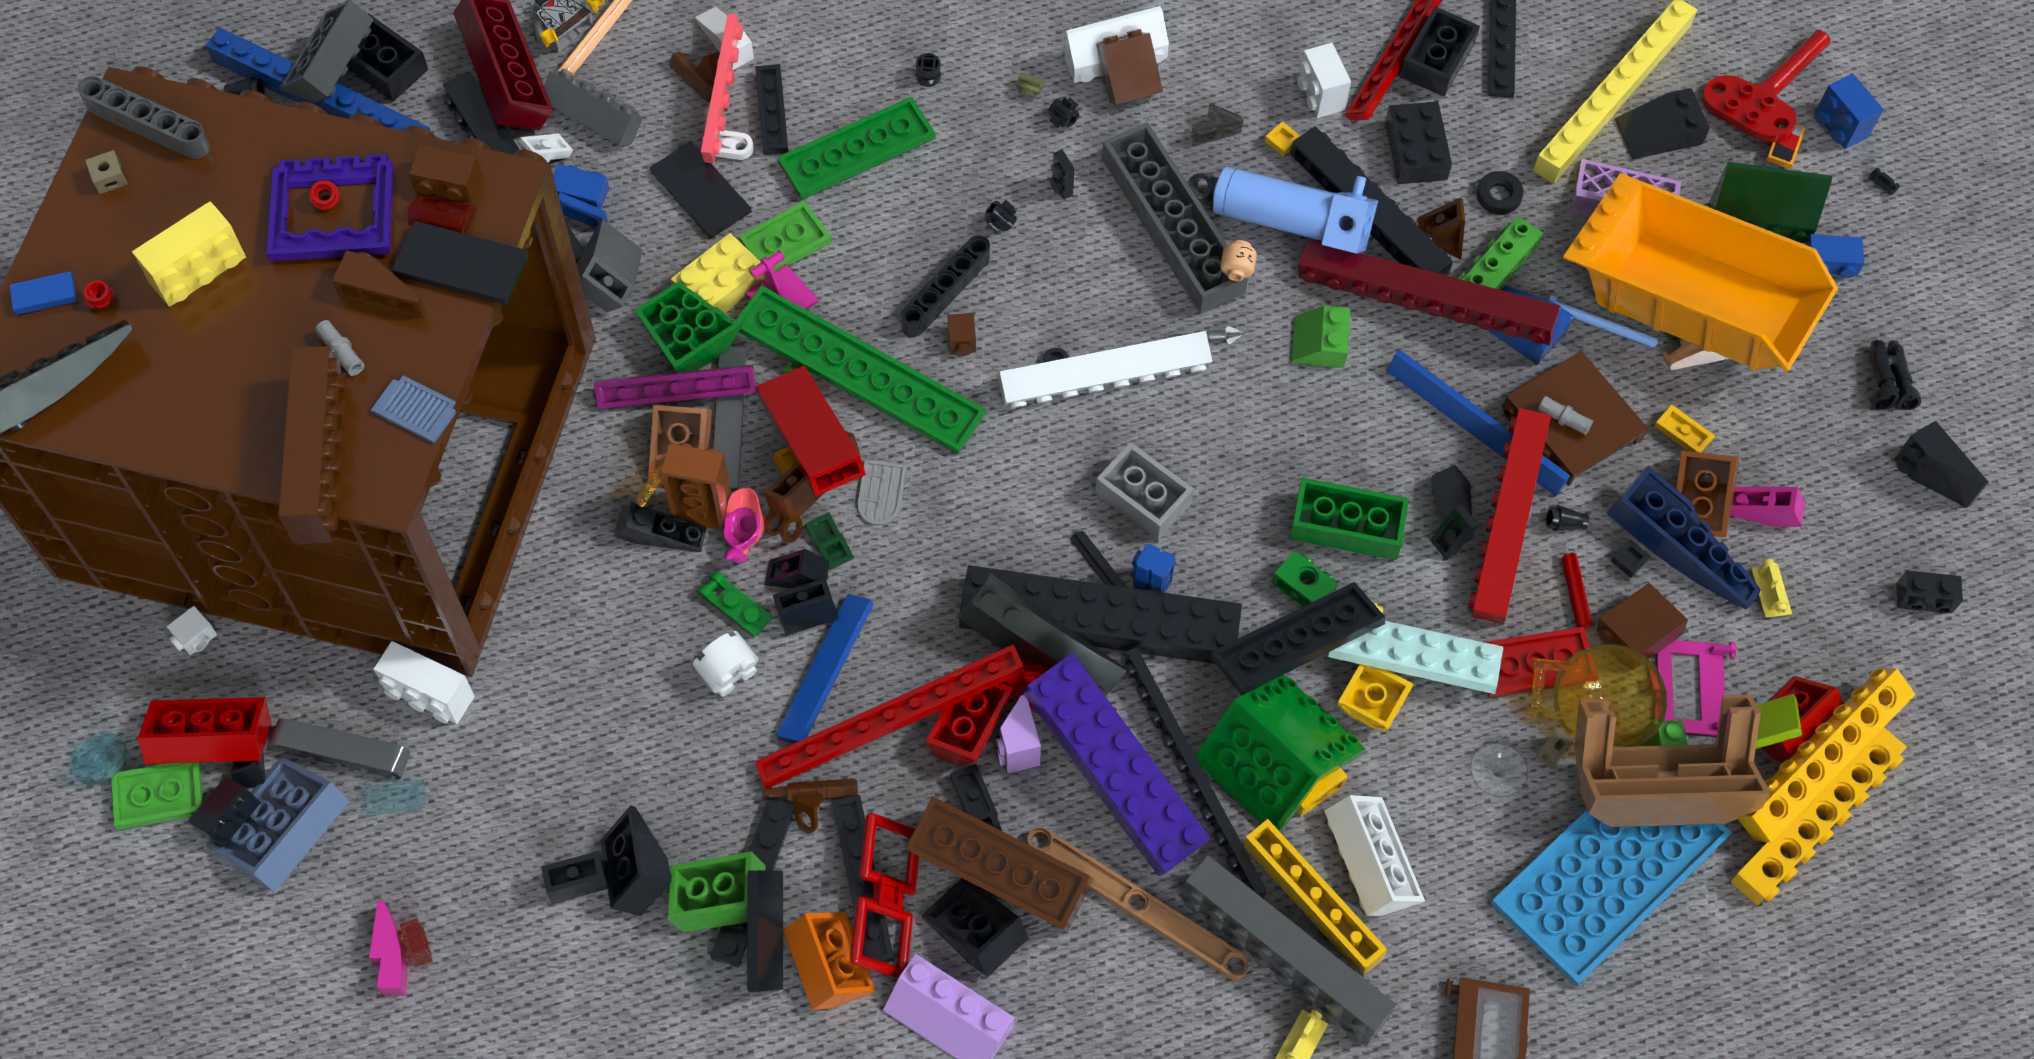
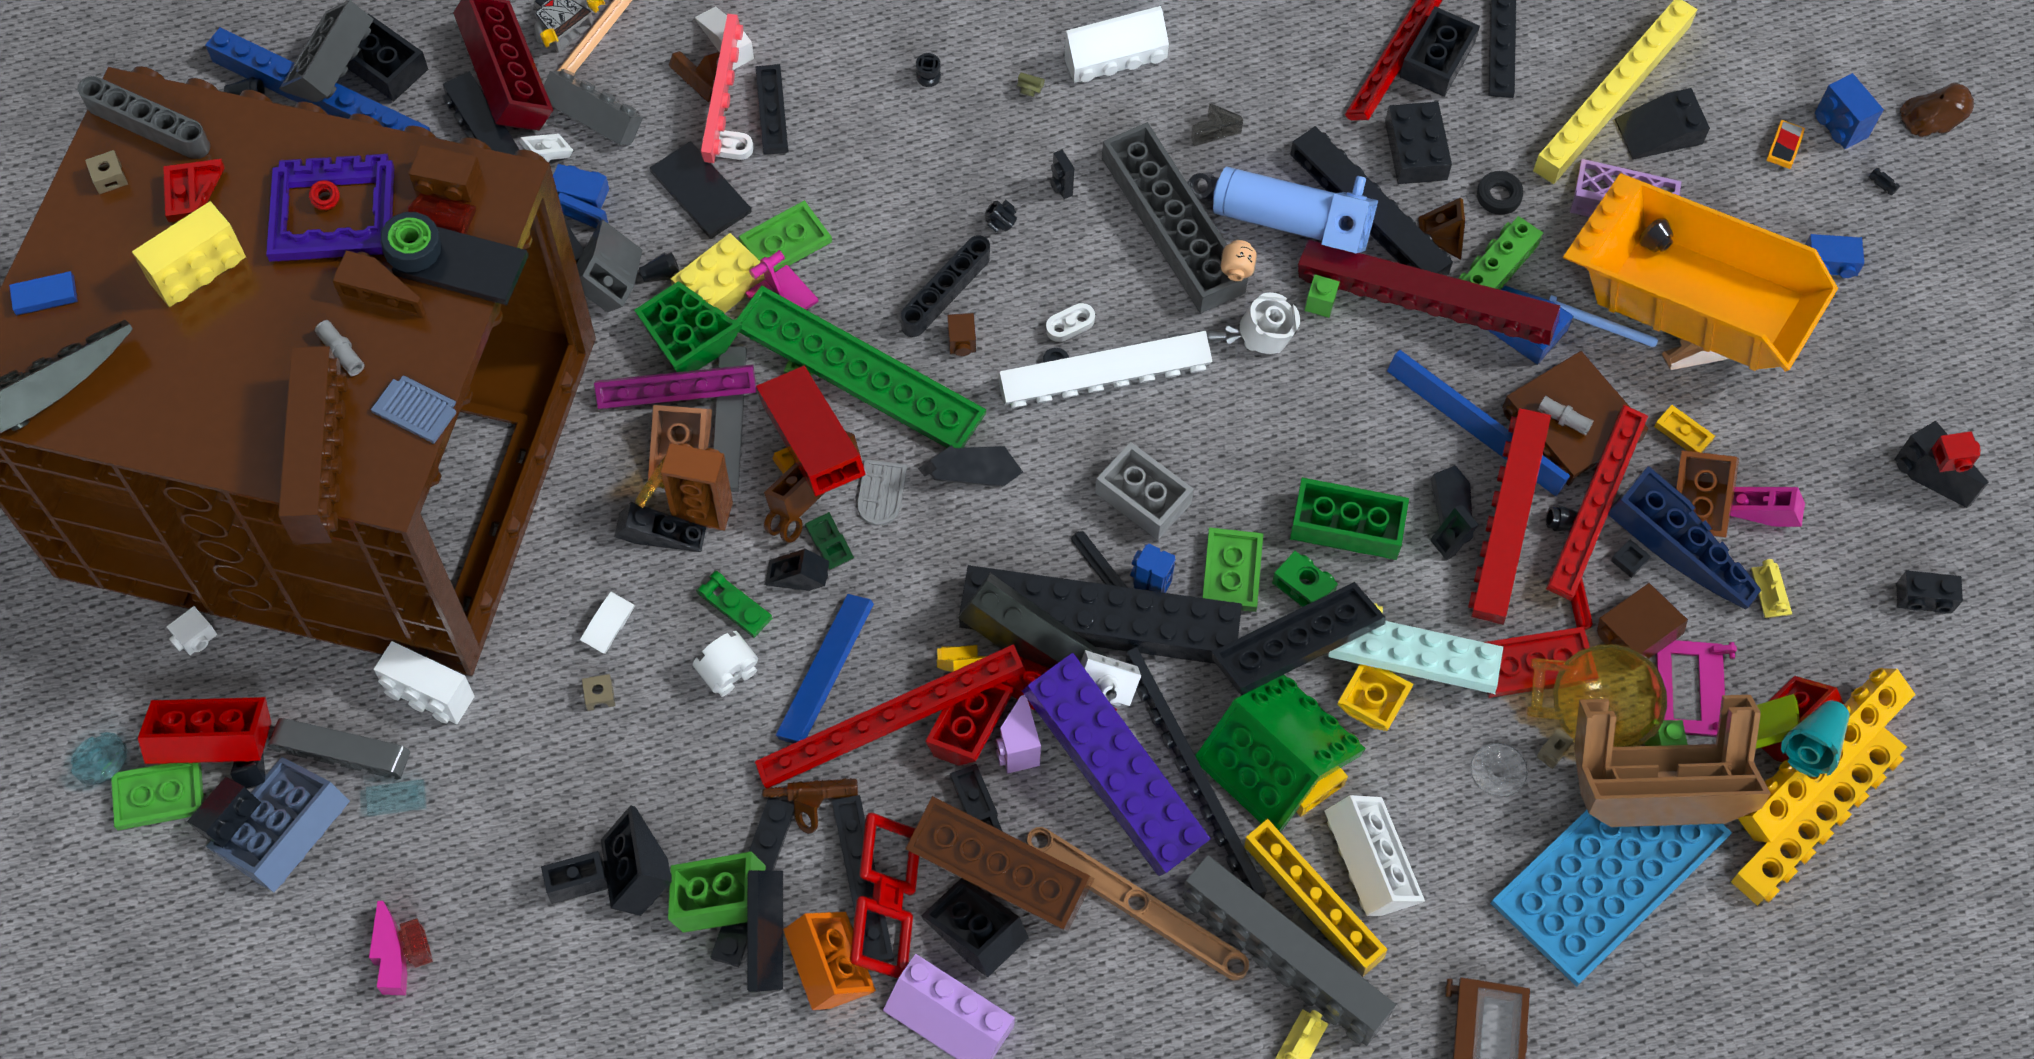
(96, 289): red plate -> none
(189, 186): none -> red wing
(406, 228): none -> wheel
(606, 696): none -> dark tan piece
(607, 622): none -> white slope
(660, 267): none -> black cone
(742, 524): dark pink hair -> none
(805, 606): black brick -> none
(856, 148): green plate -> none
(953, 658): none -> yellow slope
(973, 466): none -> black piece
(1063, 112): black gear -> none
(1068, 322): none -> white plate
(1113, 677): none -> white brick
(1129, 66): reddish brown brick -> none
(1233, 567): none -> bright green plate
(1269, 324): none -> white brick
(1281, 138): yellow plate -> none
(1321, 336): bright green slope -> none
(1322, 296): none -> bright green brick
(1324, 80): white brick -> none
(1596, 503): none -> red tile
(1657, 236): none -> black cone
(1756, 106): red piece -> none
(1772, 198): dark green slope -> none
(1818, 740): none -> teal cone
(1888, 394): black piece -> none
(1938, 110): none -> reddish brown piece
(1956, 452): none -> red brick

